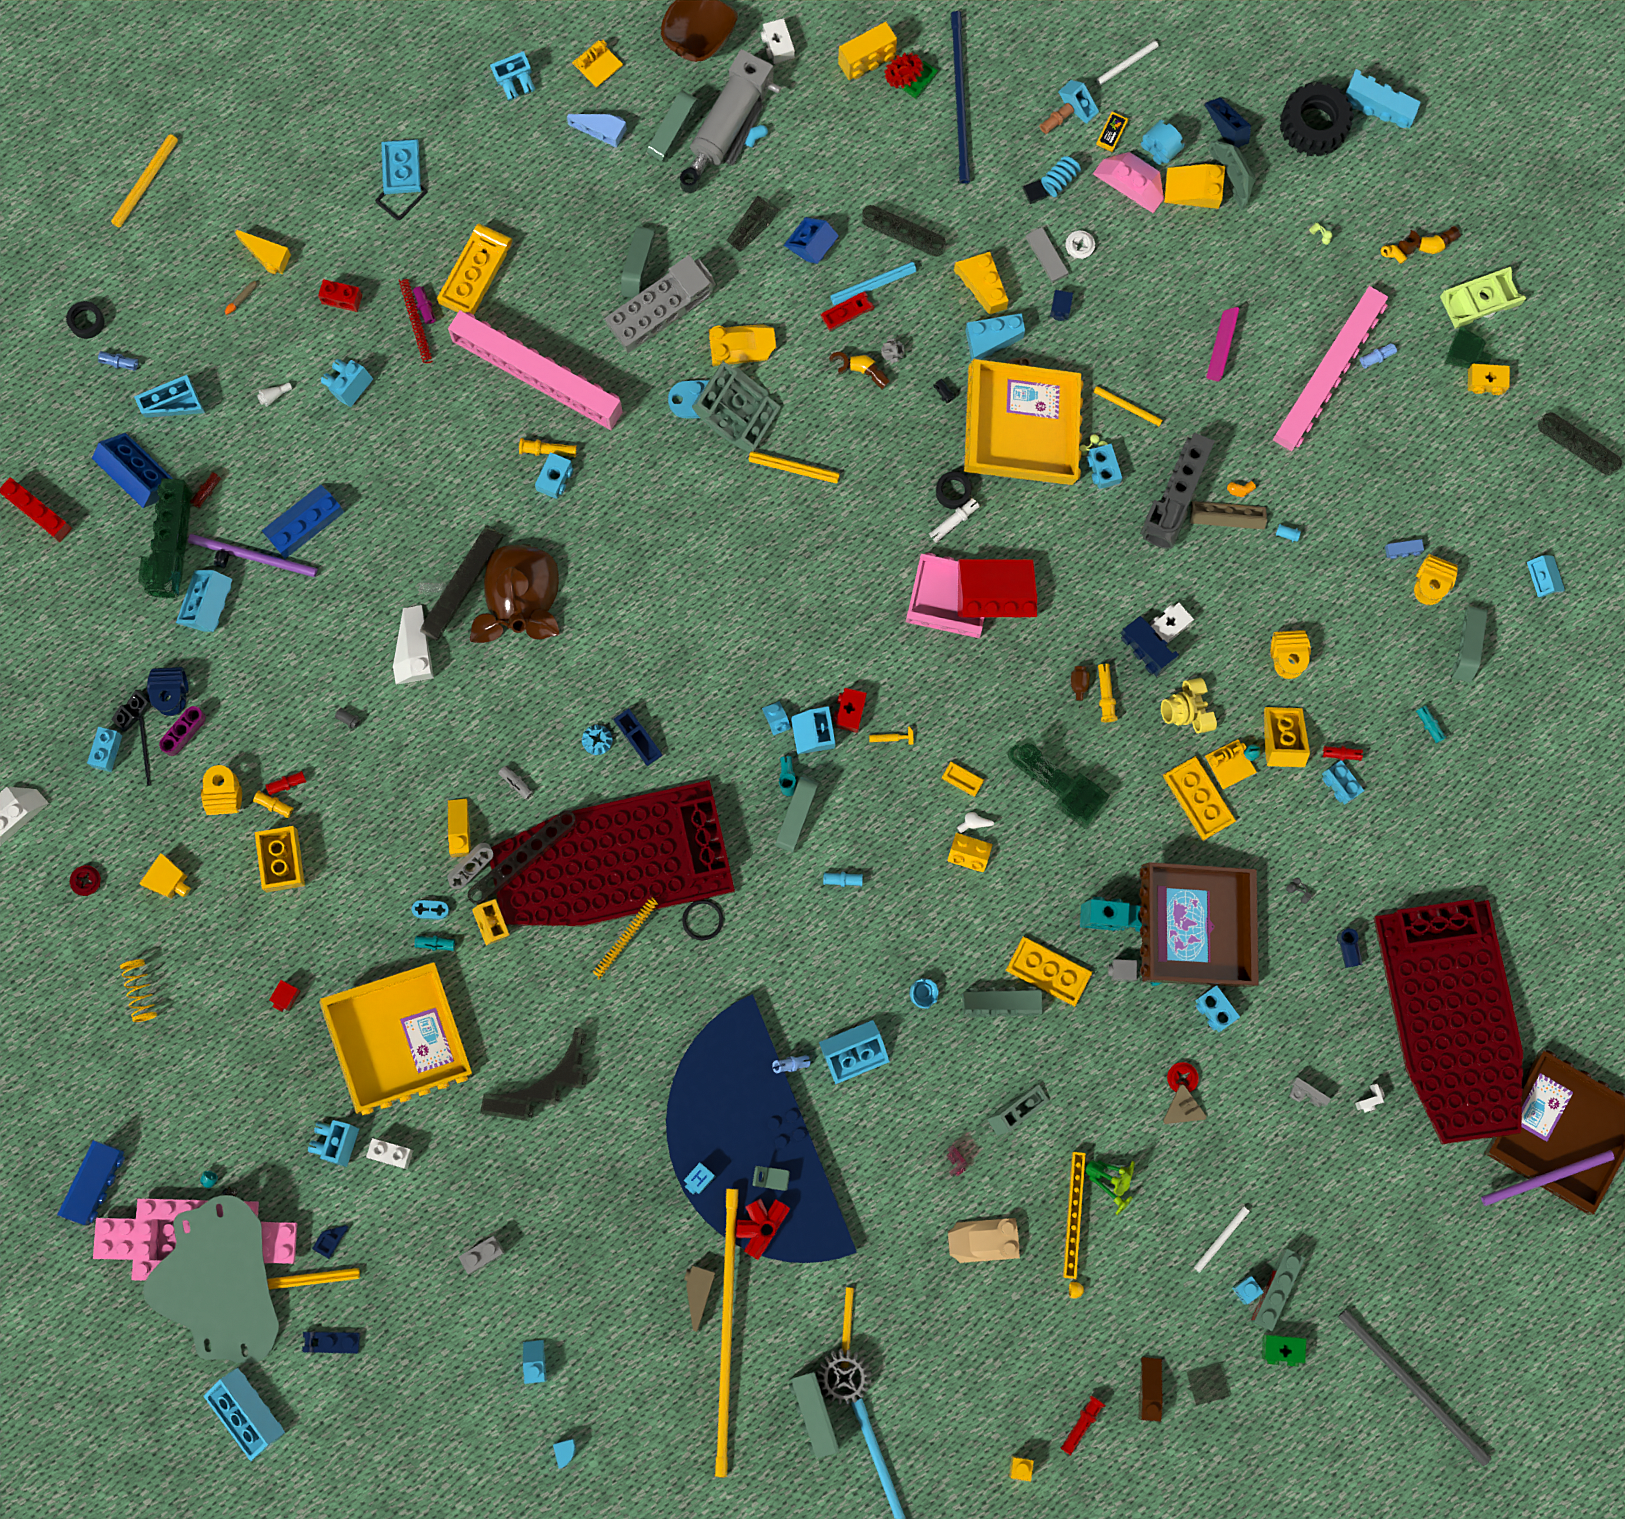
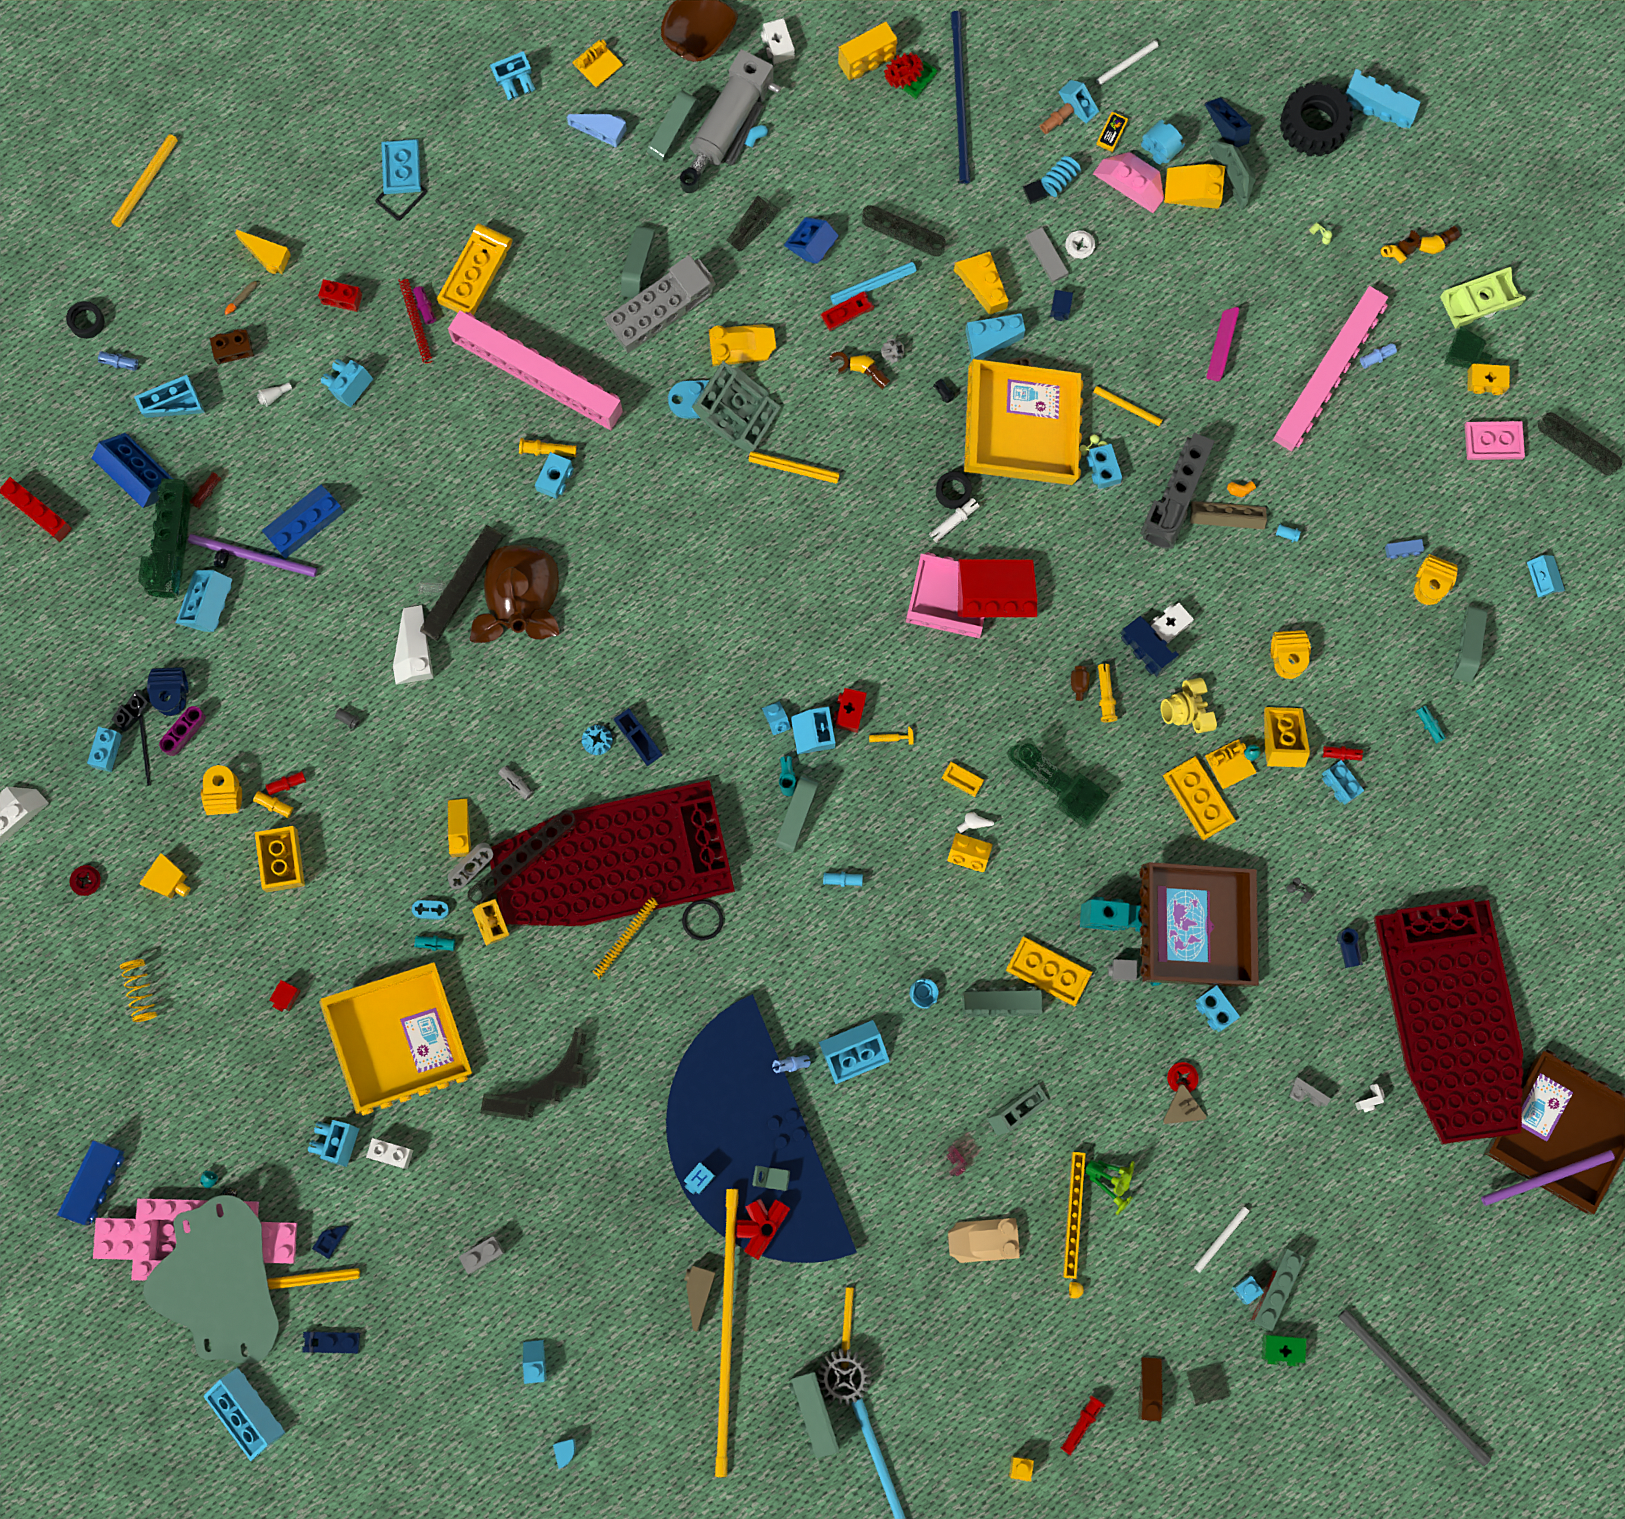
(231, 346): none -> reddish brown brick
(1494, 440): none -> bright pink plate

